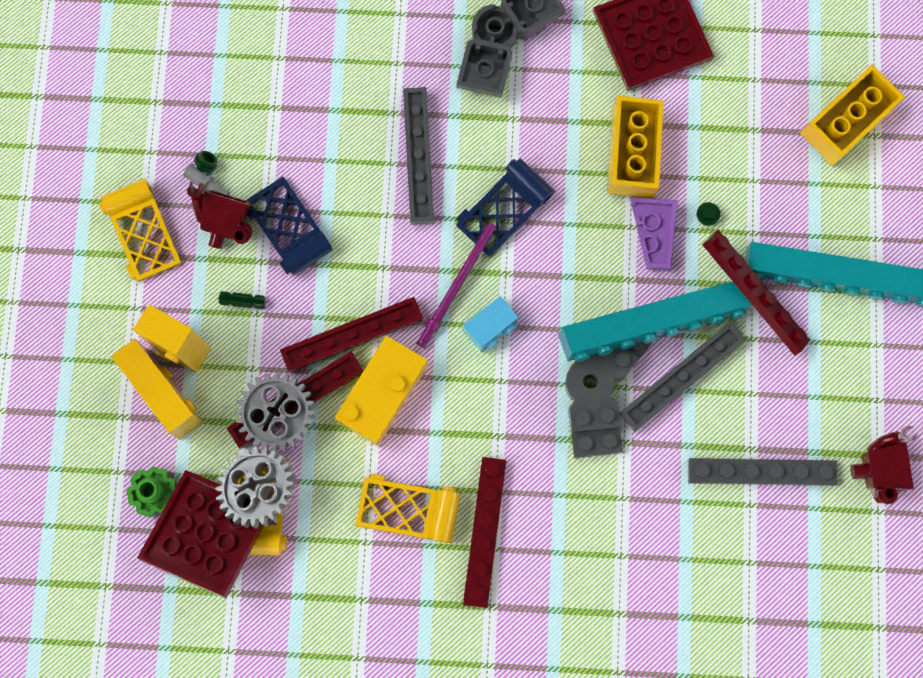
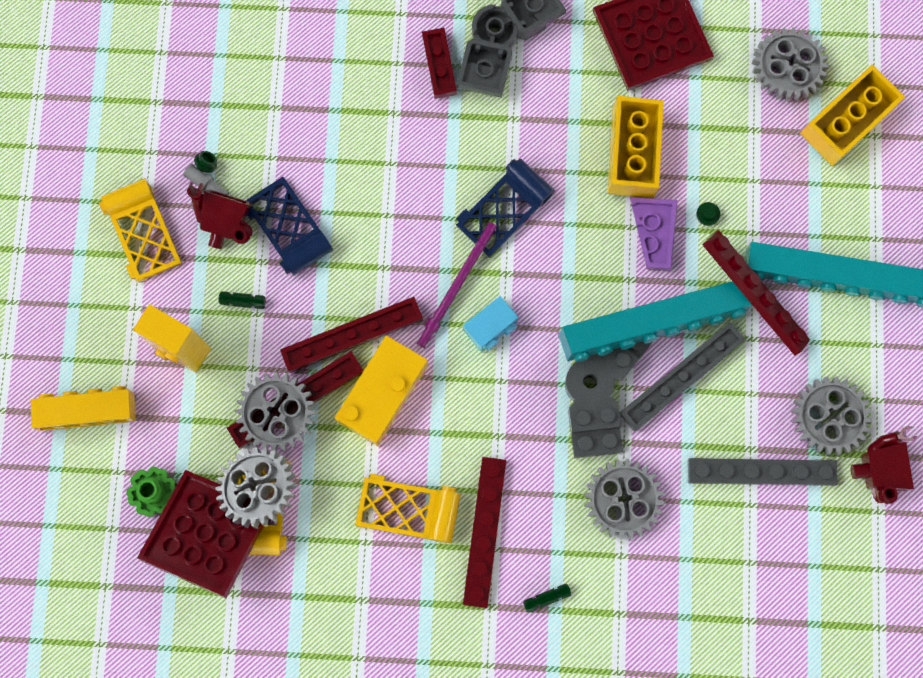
(83, 410): none -> yellow brick
(157, 389): yellow brick -> none
(418, 156): dark grey plate -> none
(439, 63): none -> dark red plate
(547, 598): none -> dark green axle
(601, 502): none -> light grey gear
(795, 46): none -> light grey gear
(818, 398): none -> light grey gear

